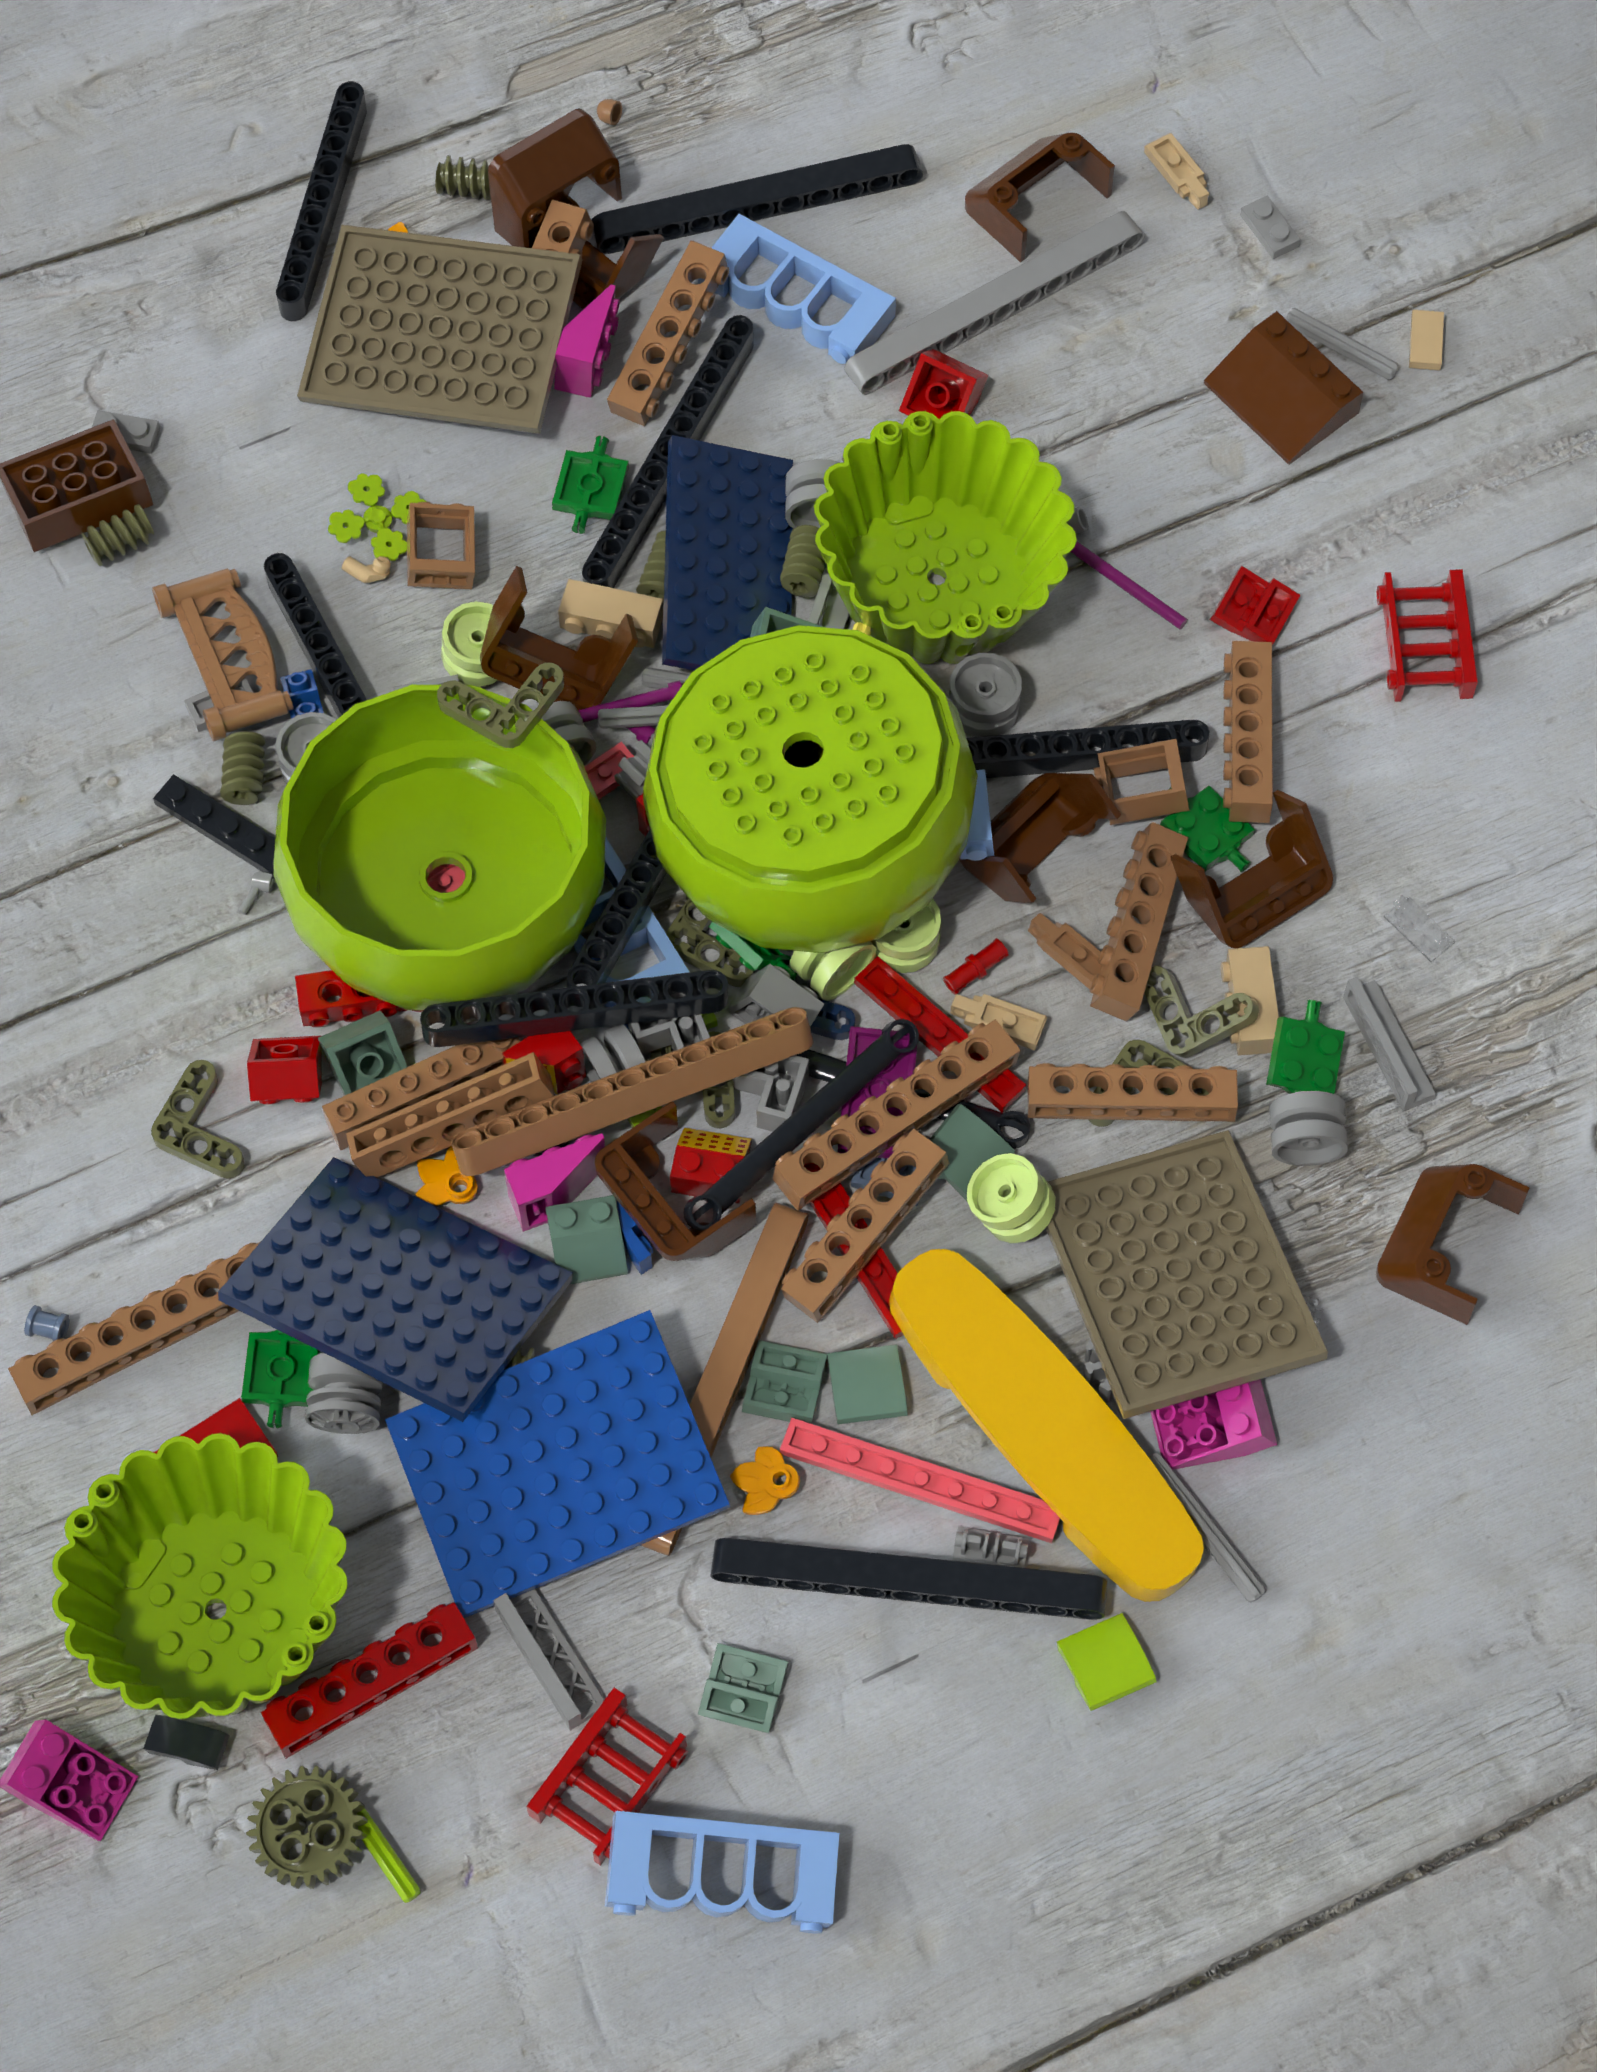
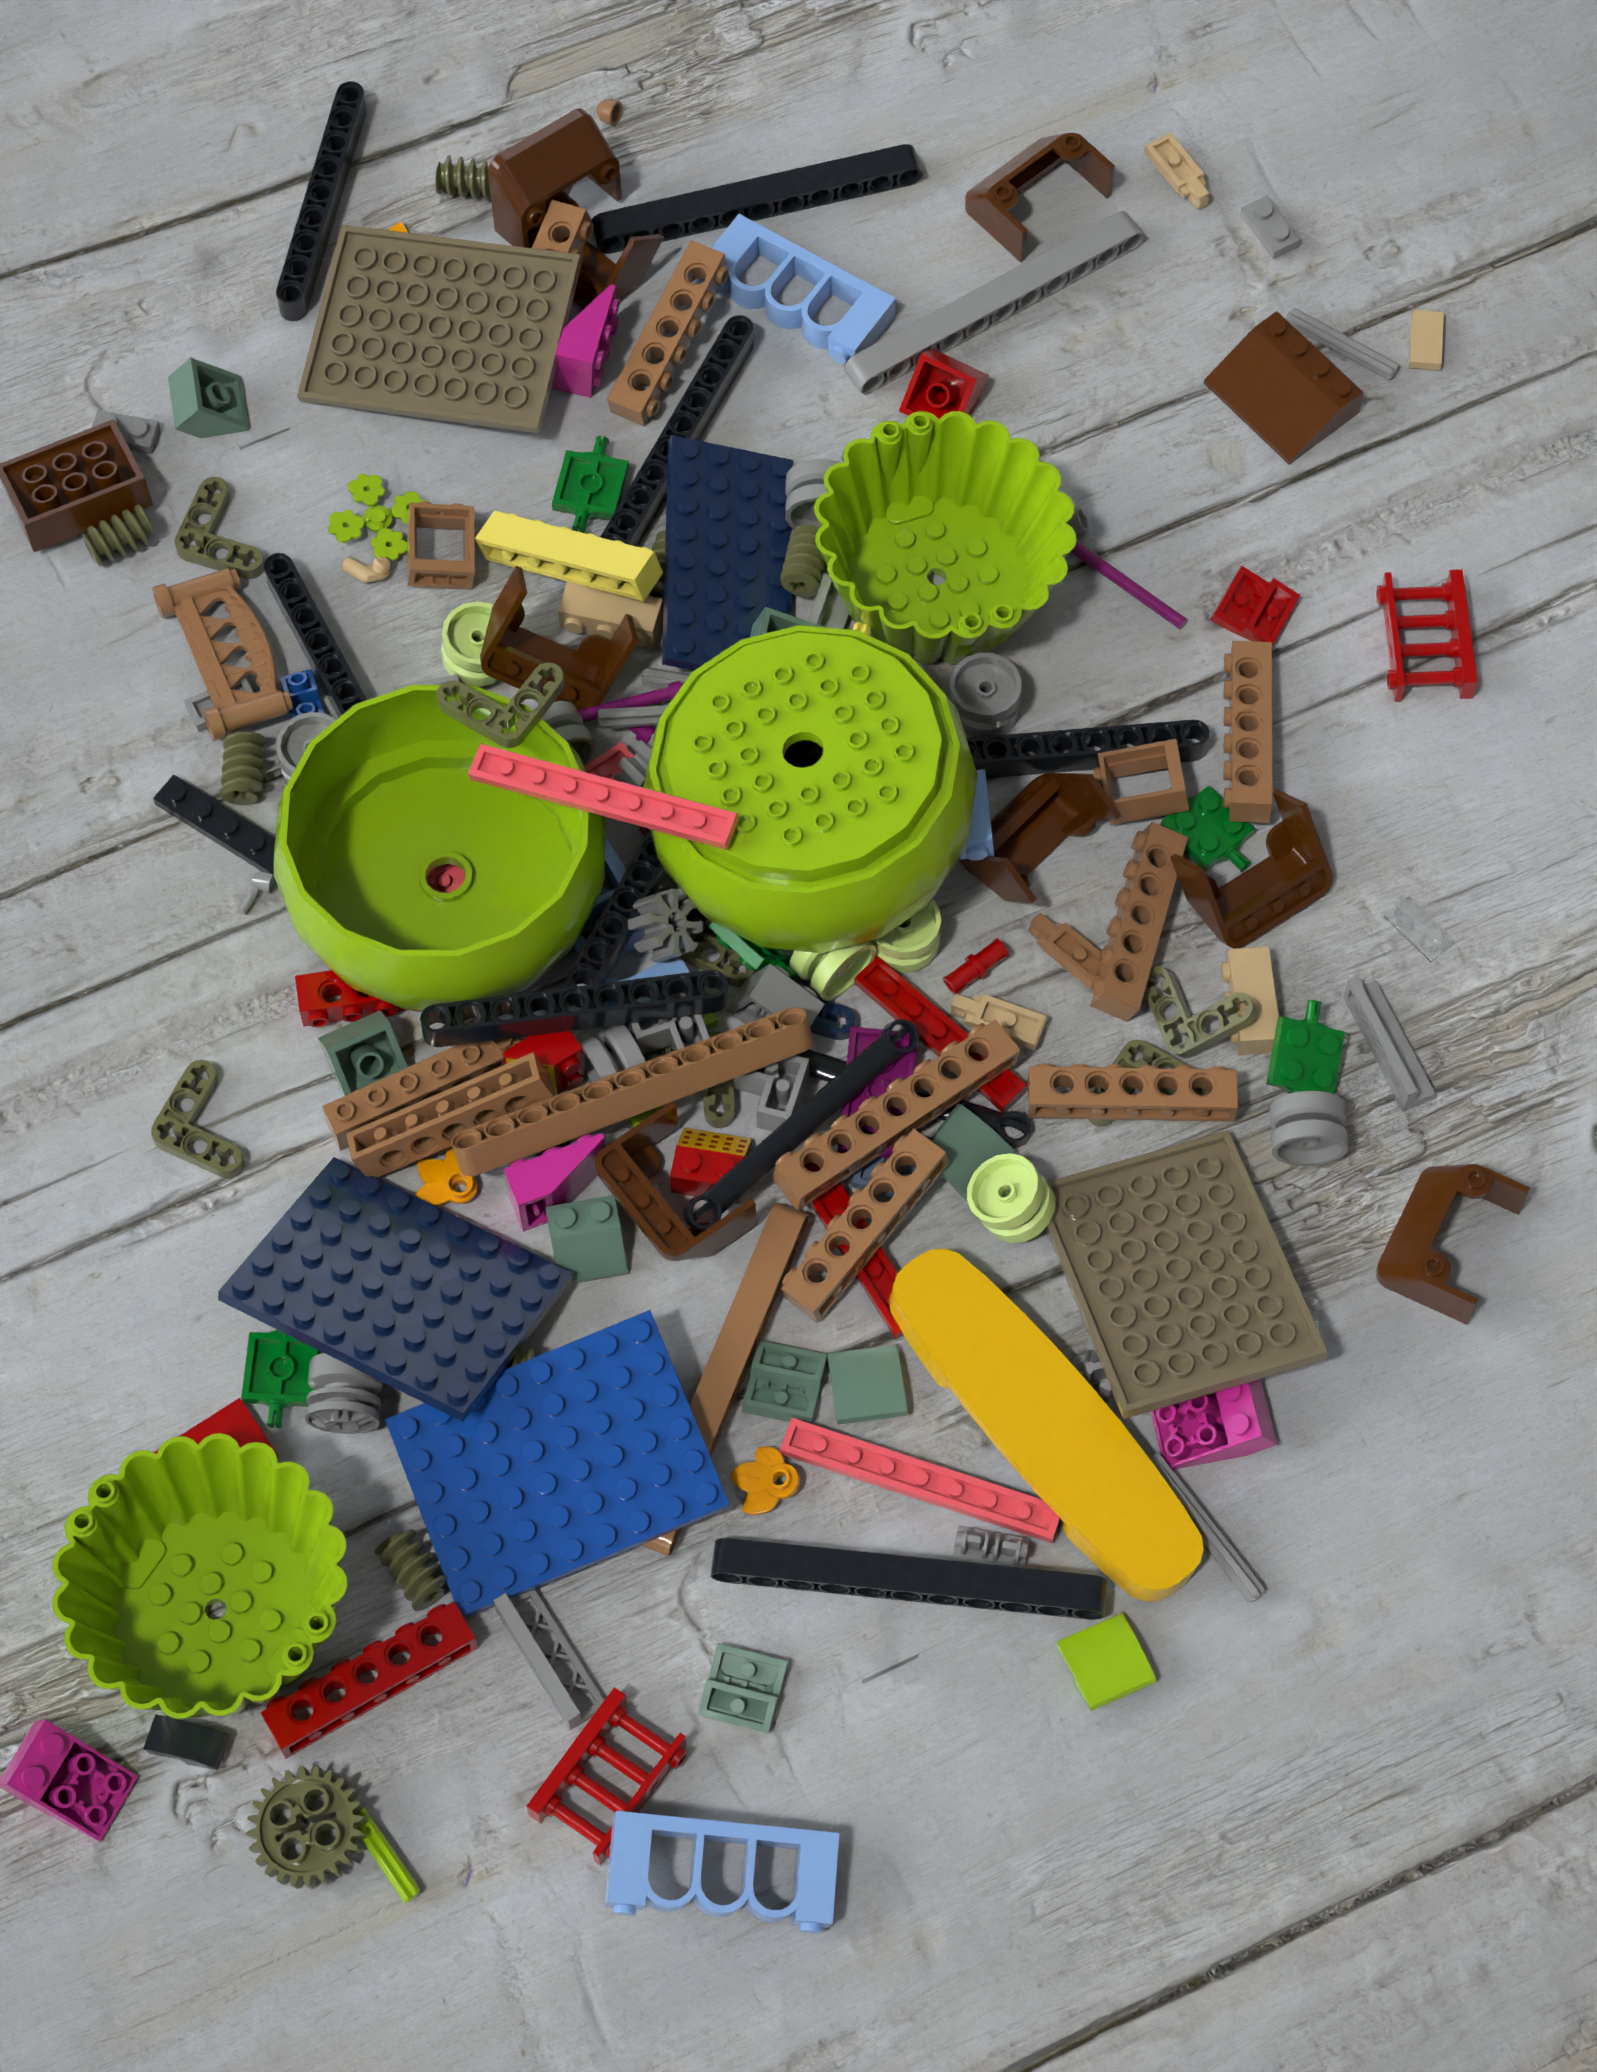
(46, 1324): sand blue bush -> none
(136, 1342): medium nougat brick -> none
(207, 400): none -> sand green slope
(208, 542): none -> olive beam
(285, 1069): red slope -> none
(411, 1569): none -> olive piece
(569, 555): none -> light yellow brick
(604, 796): none -> coral plate
(637, 1248): blue slope -> none
(665, 925): none -> light grey gear

